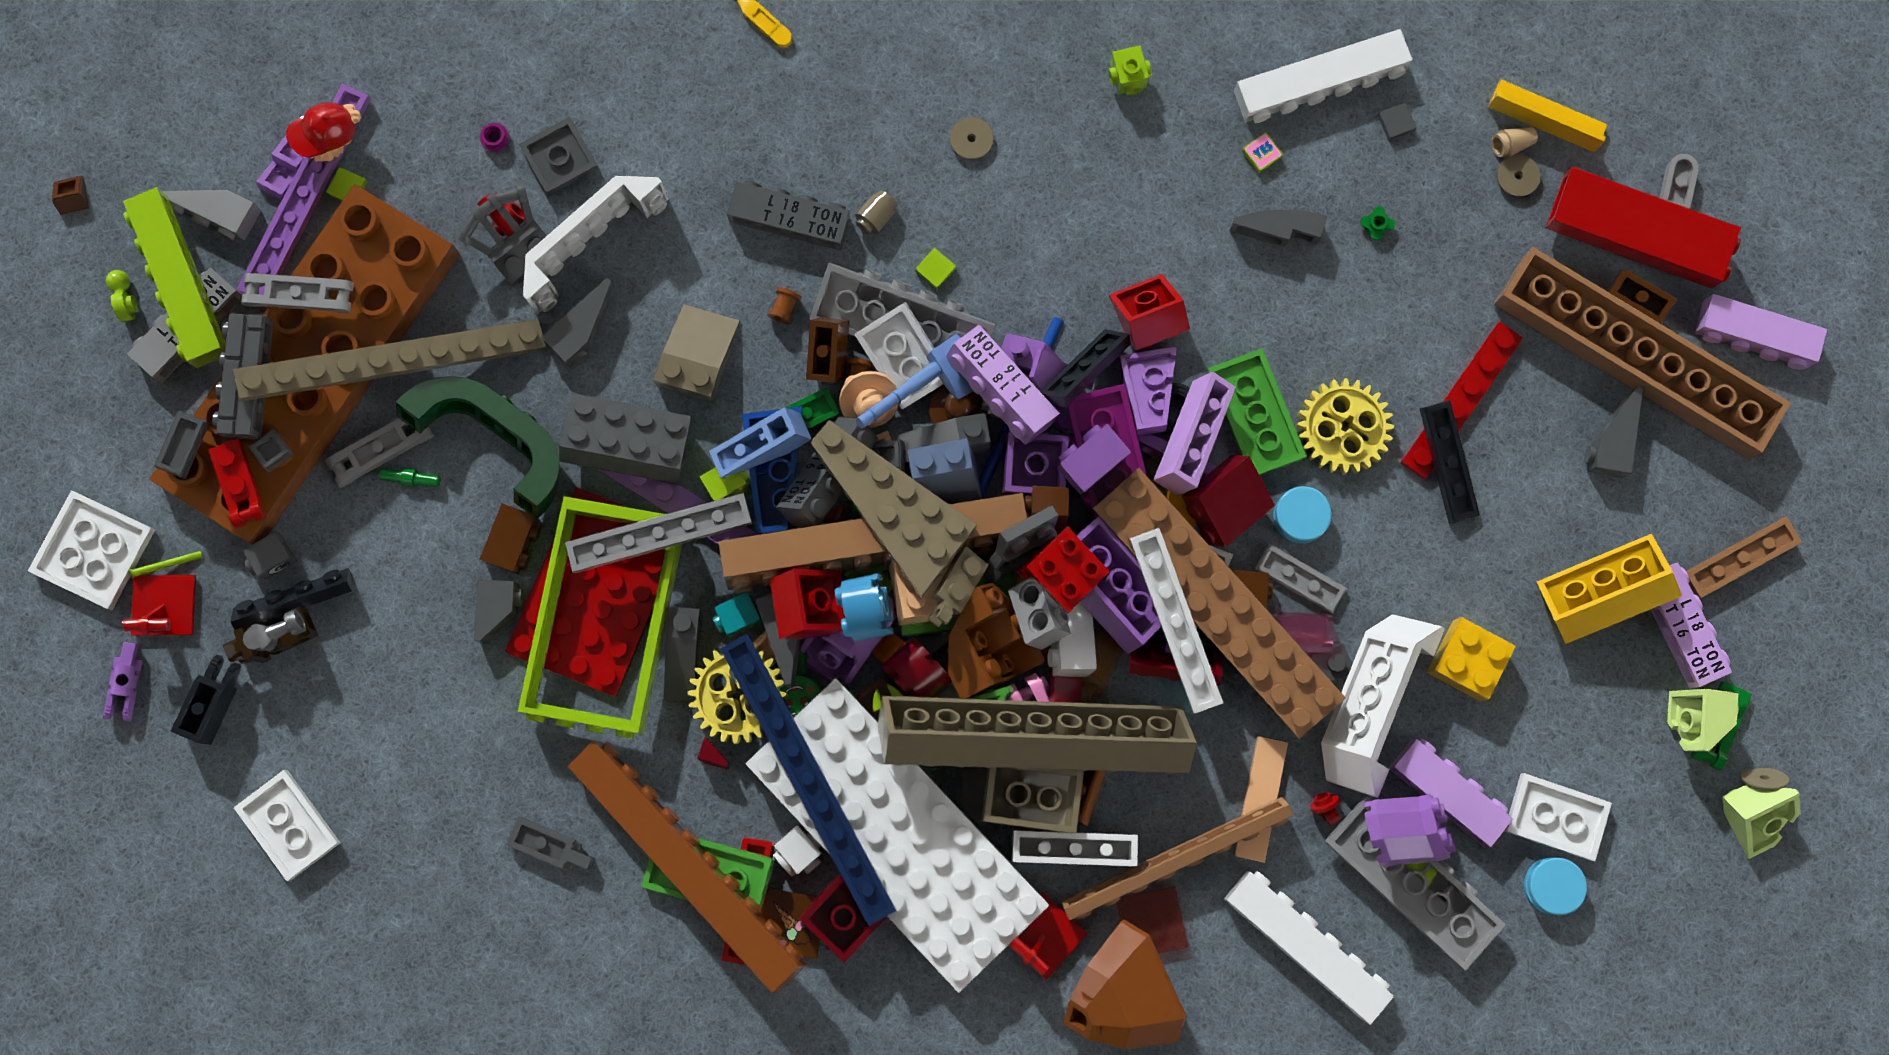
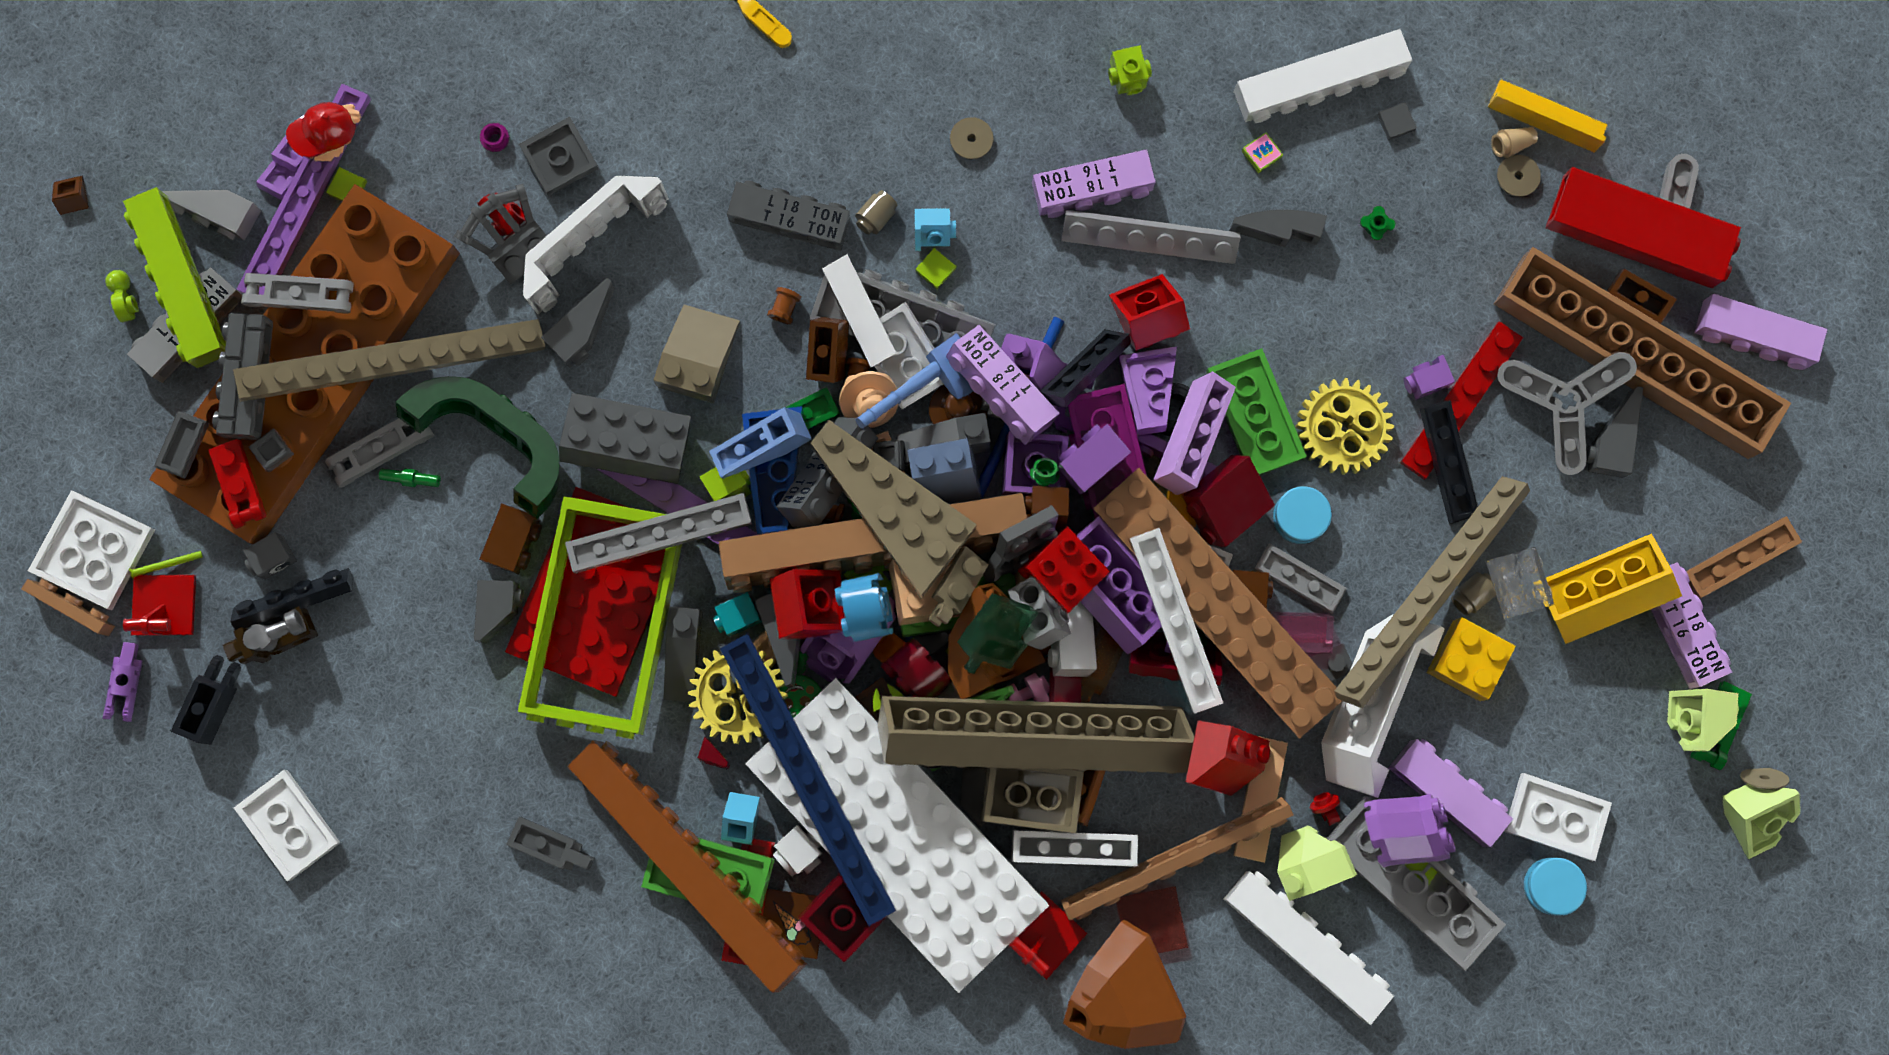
(69, 605): none -> medium nougat plate
(740, 818): none -> medium azure brick
(859, 310): none -> white sticker
(933, 228): none -> medium azure brick
(997, 633): none -> clear green plate
(1045, 466): none -> green plate
(1093, 183): none -> lavender brick
(1150, 236): none -> light grey plate
(1225, 757): none -> red slope
(1311, 862): none -> yellowish green slope
(1429, 378): none -> medium lavender brick
(1431, 592): none -> dark tan plate
(1474, 593): none -> dark tan brick
(1520, 583): none -> clear bracket
(1569, 422): none -> light grey piece

